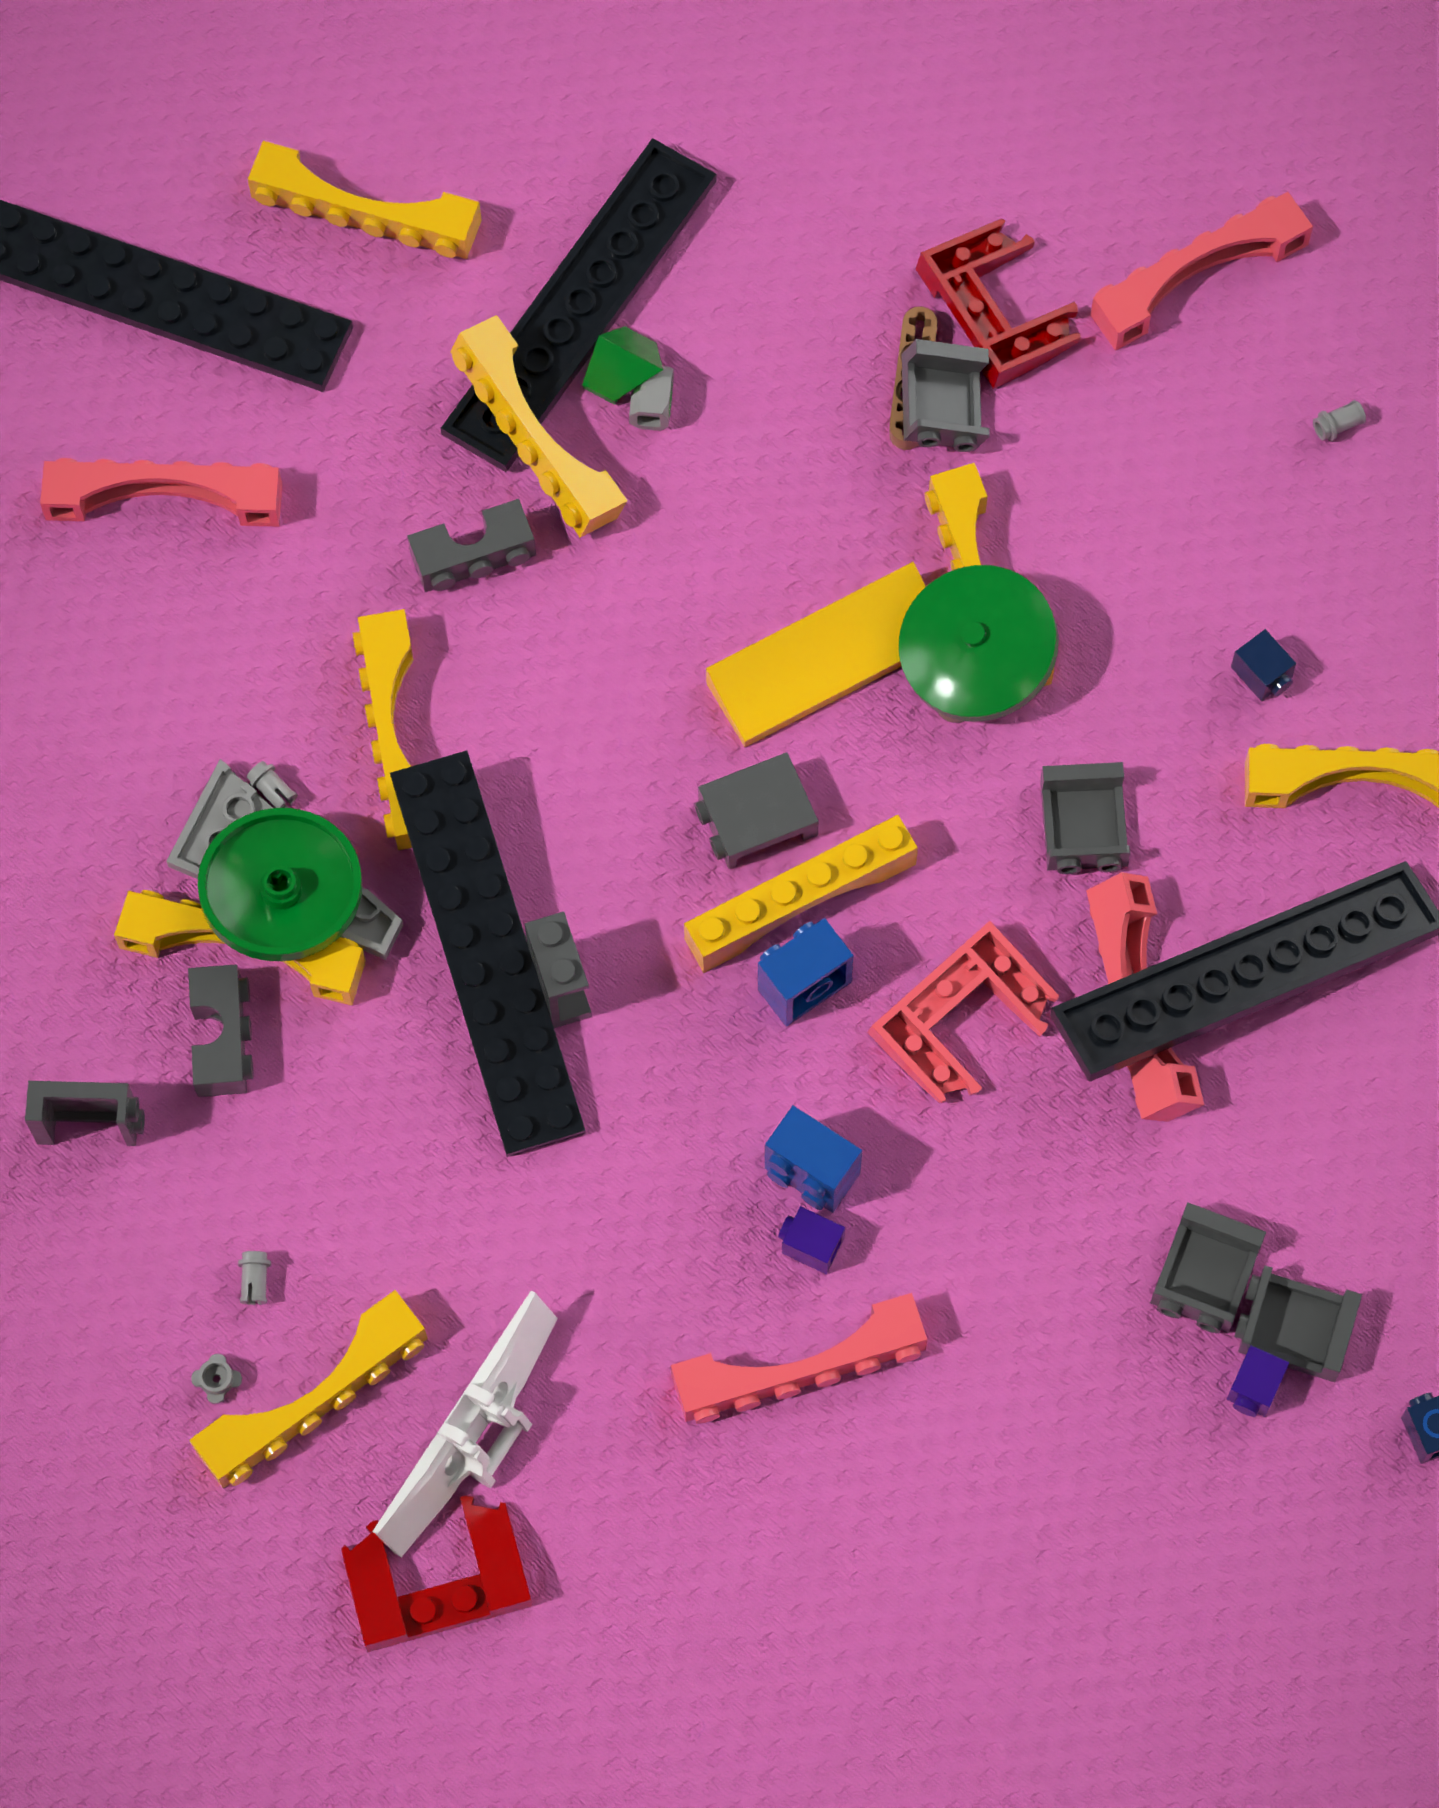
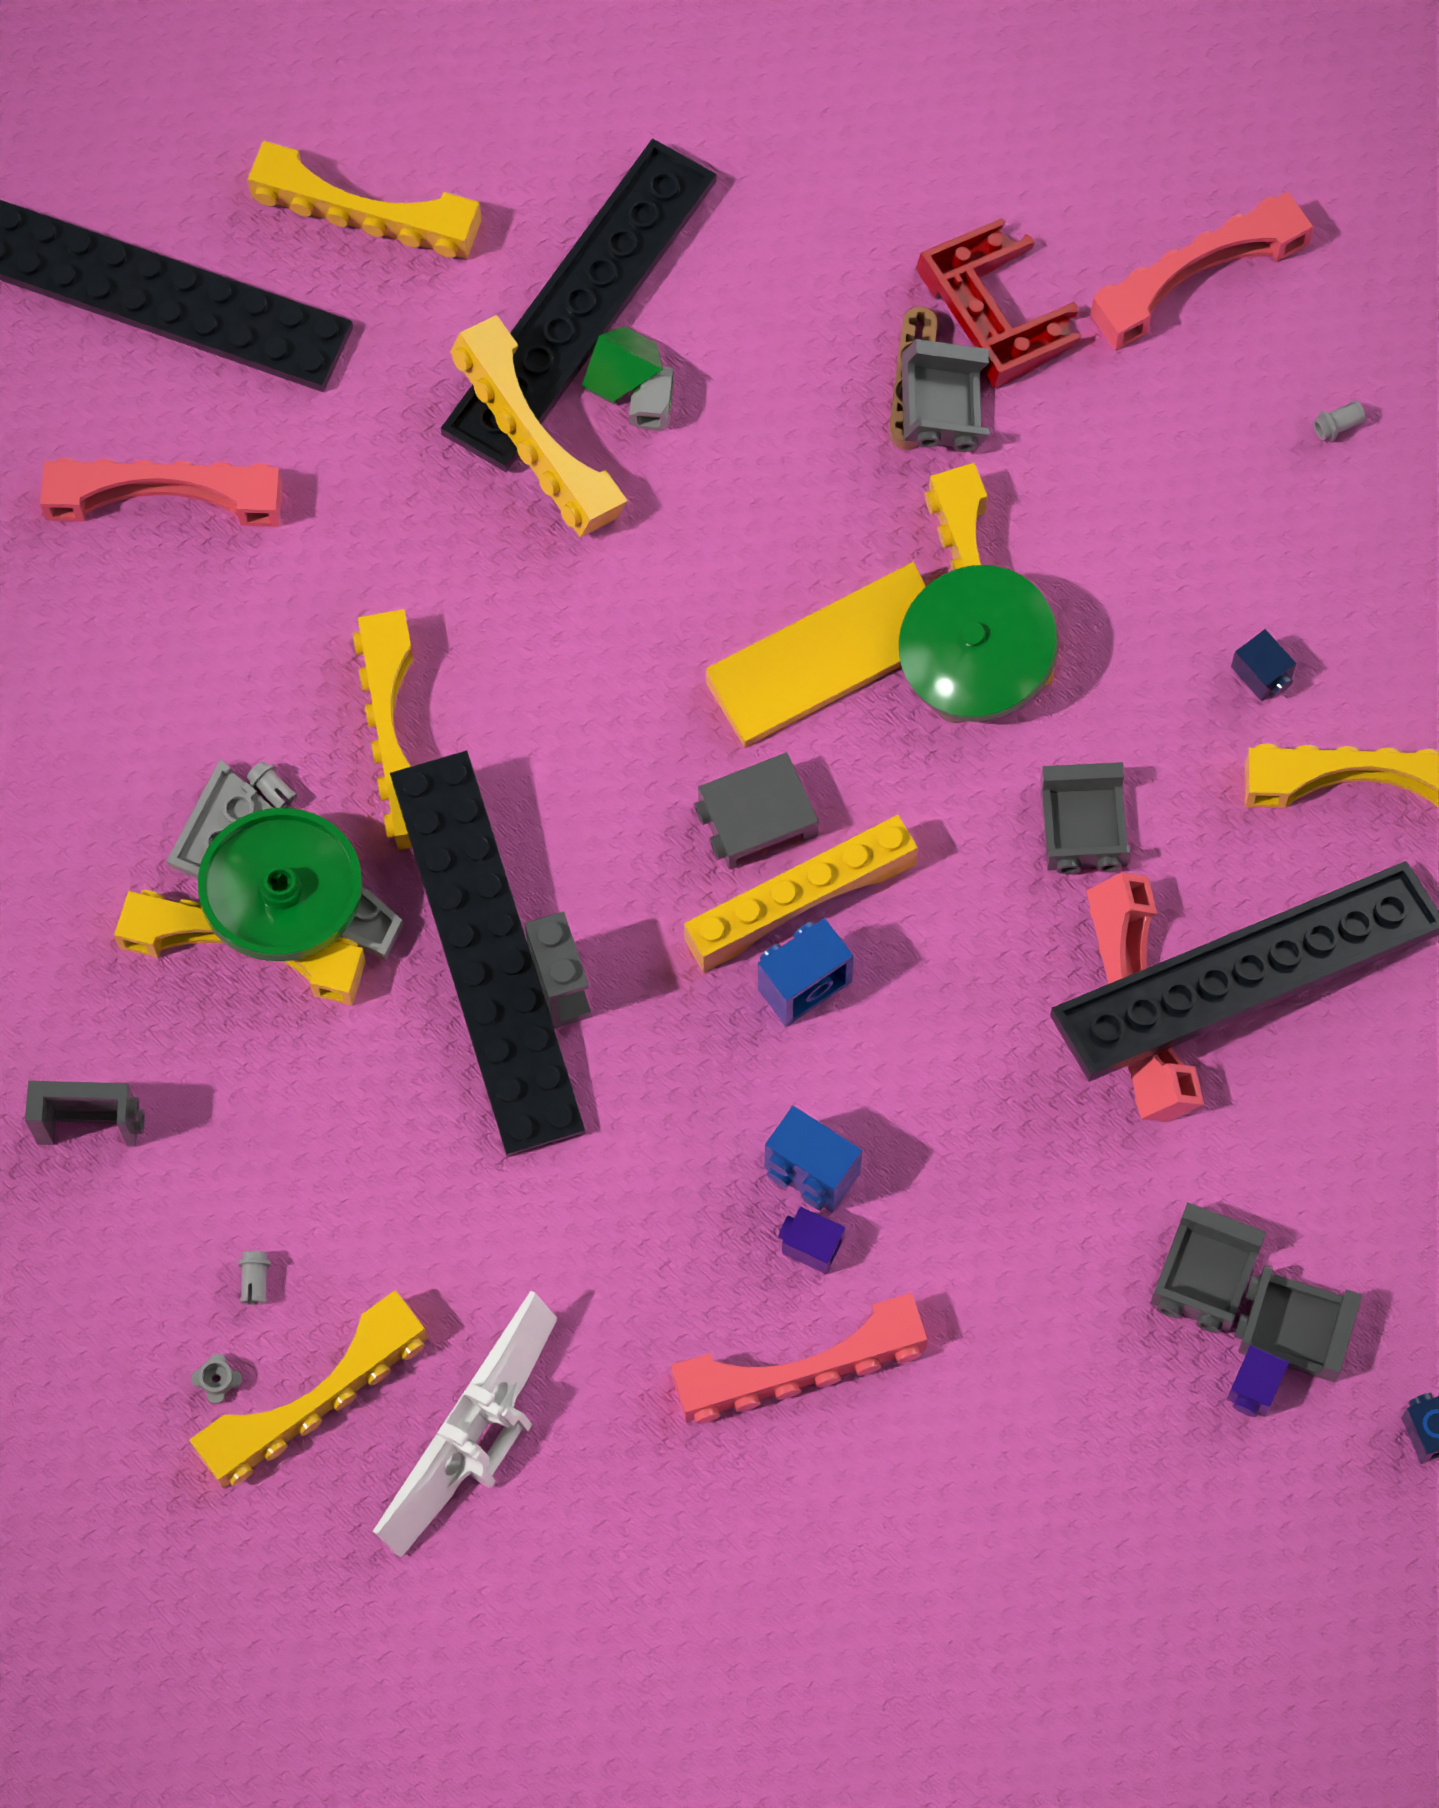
(221, 1065): dark grey arch -> none
(395, 1619): red wedge -> none
(445, 562): dark grey arch -> none
(982, 959): coral wedge -> none

